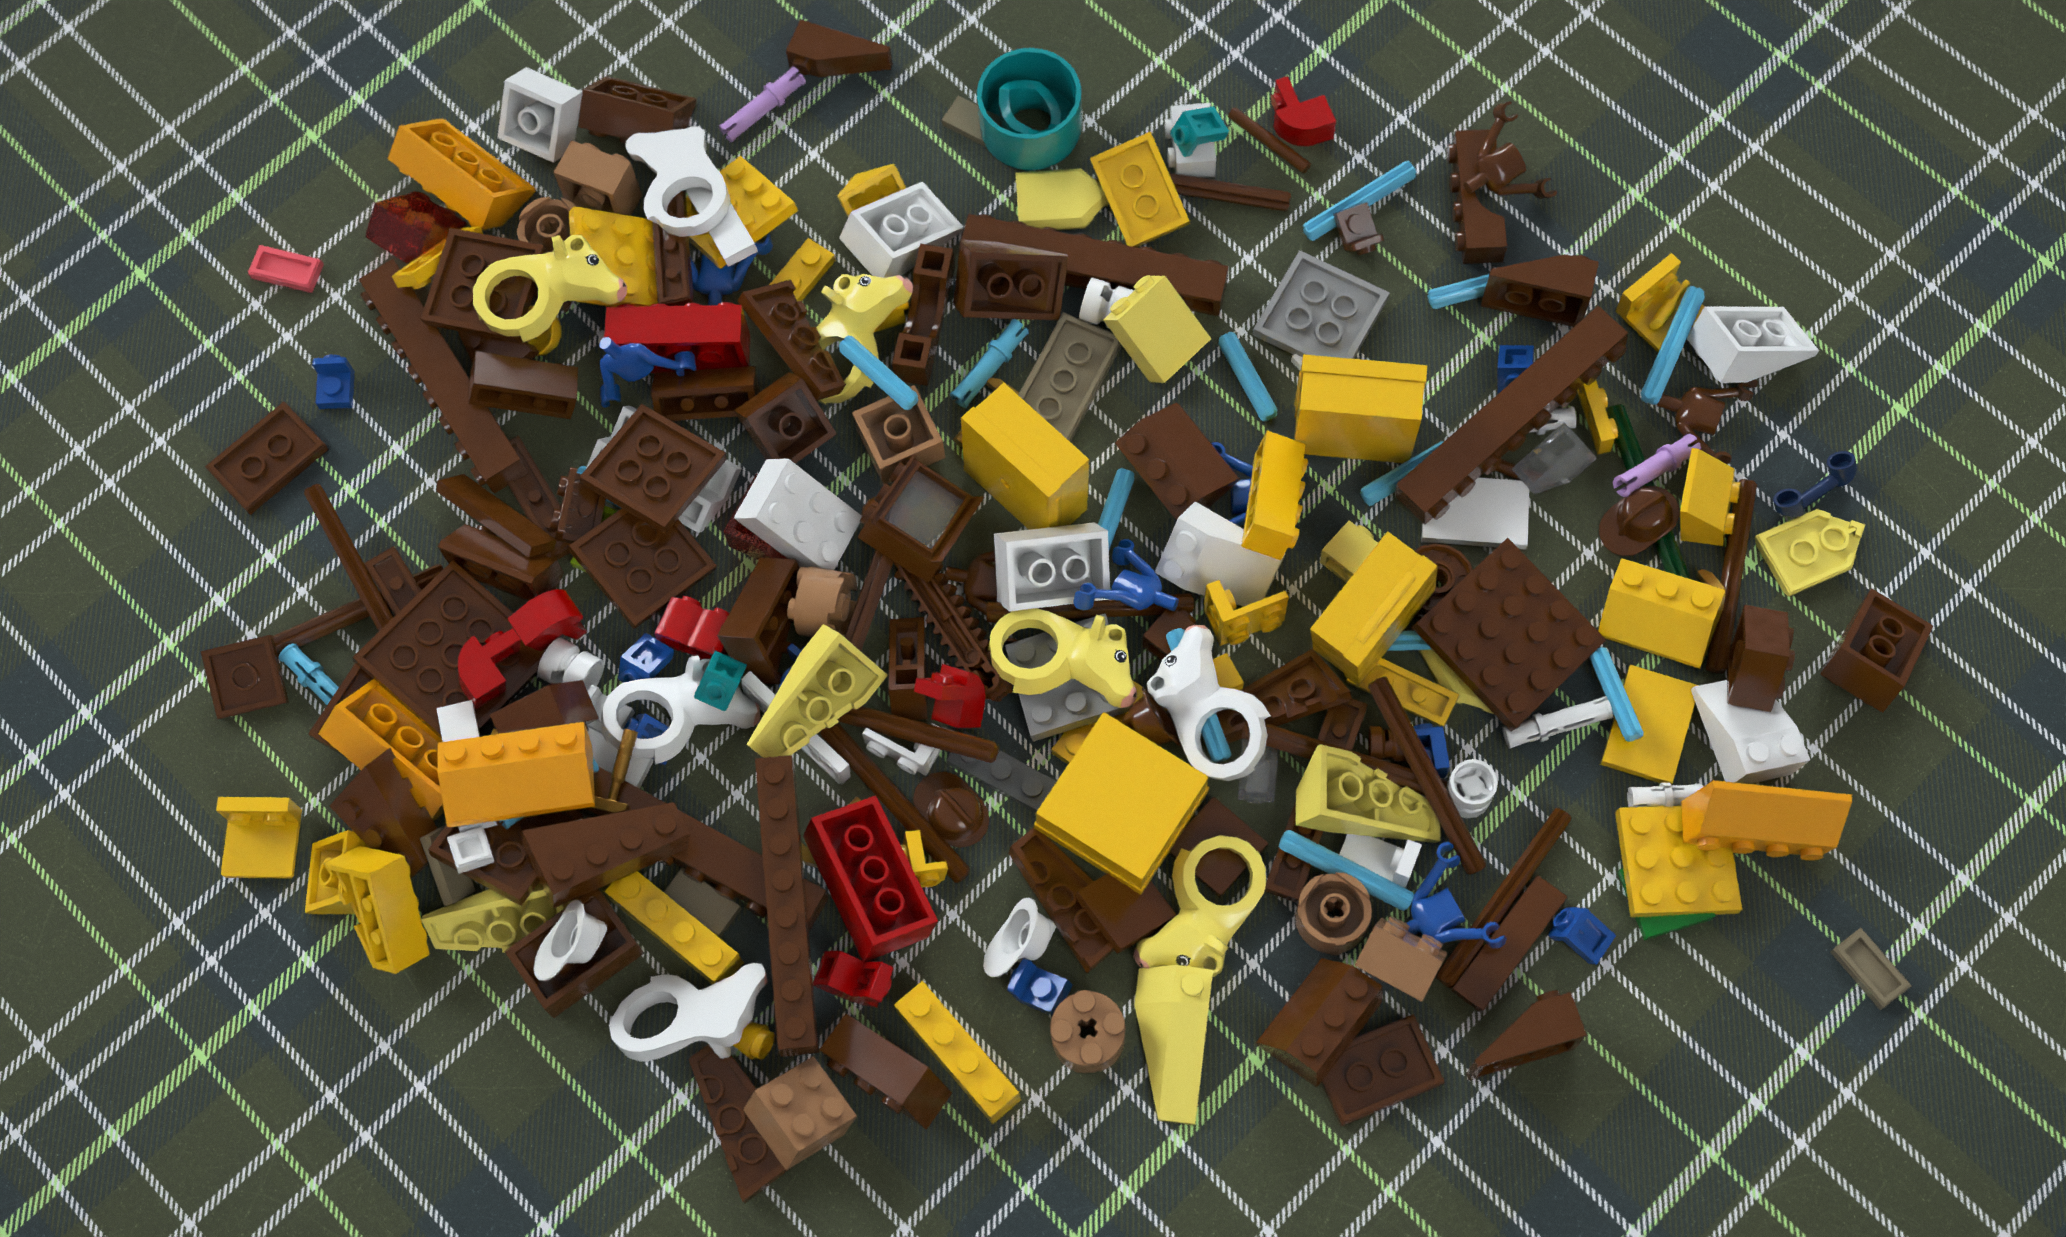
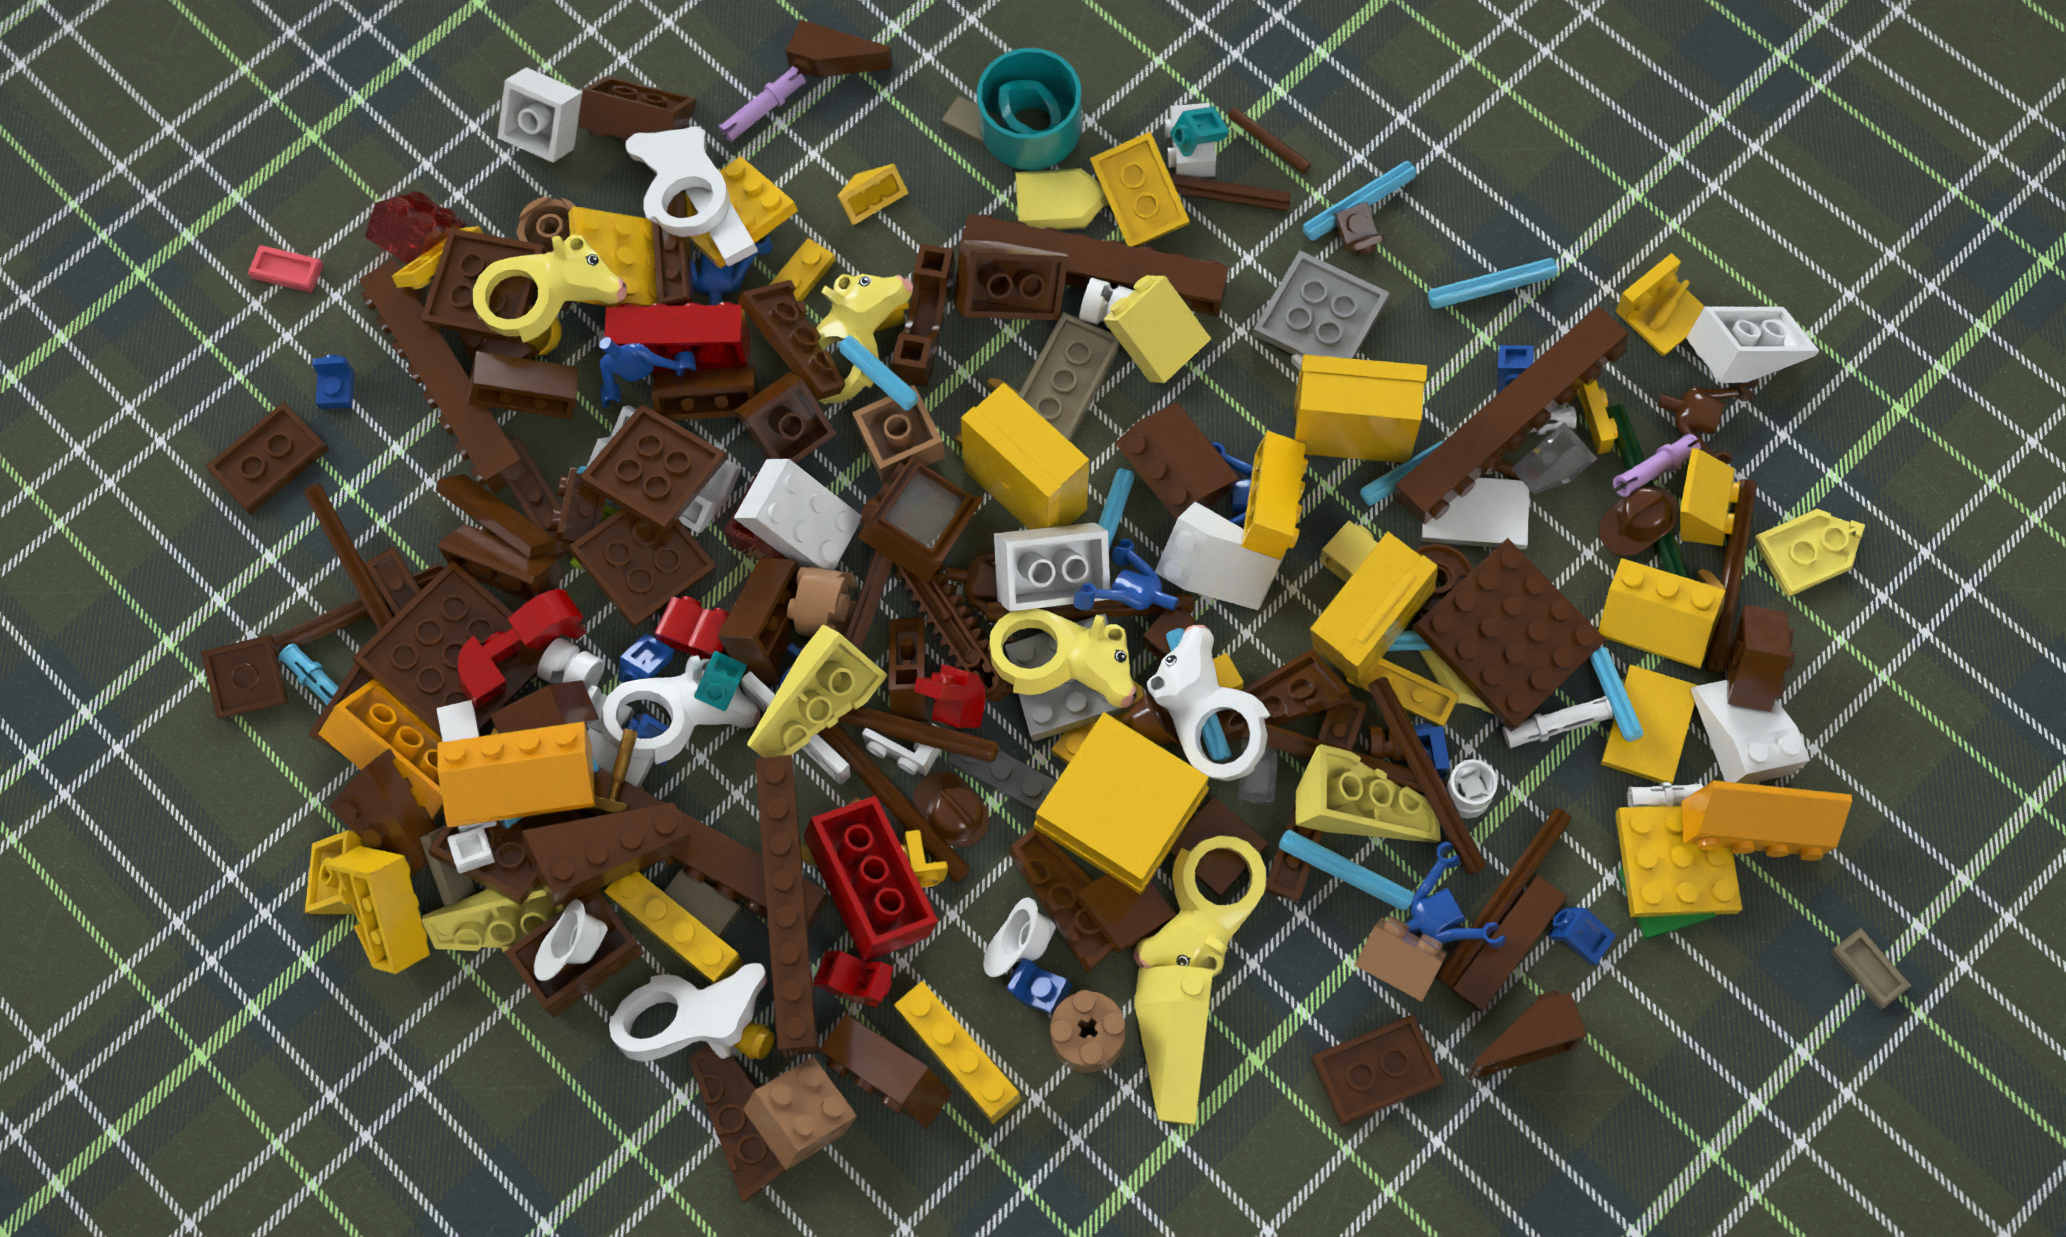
(260, 837): yellow bracket -> none
(459, 172): light orange slope -> none
(597, 179): medium nougat brick -> none
(890, 230): white slope -> none
(997, 353): medium azure pin -> none
(1237, 625): yellow bracket -> none
(1247, 376): medium azure axle -> none
(1301, 122): red brick -> none
(1322, 1019): reddish brown slope -> none
(1324, 895): medium nougat brick -> none
(1382, 857): white bracket -> none
(1480, 231): reddish brown arch -> none
(1503, 165): reddish brown piece -> none
(1544, 288): reddish brown slope -> none
(1672, 345): medium azure axle -> none
(1841, 470): dark blue bar -> none
(1877, 651): reddish brown slope -> none

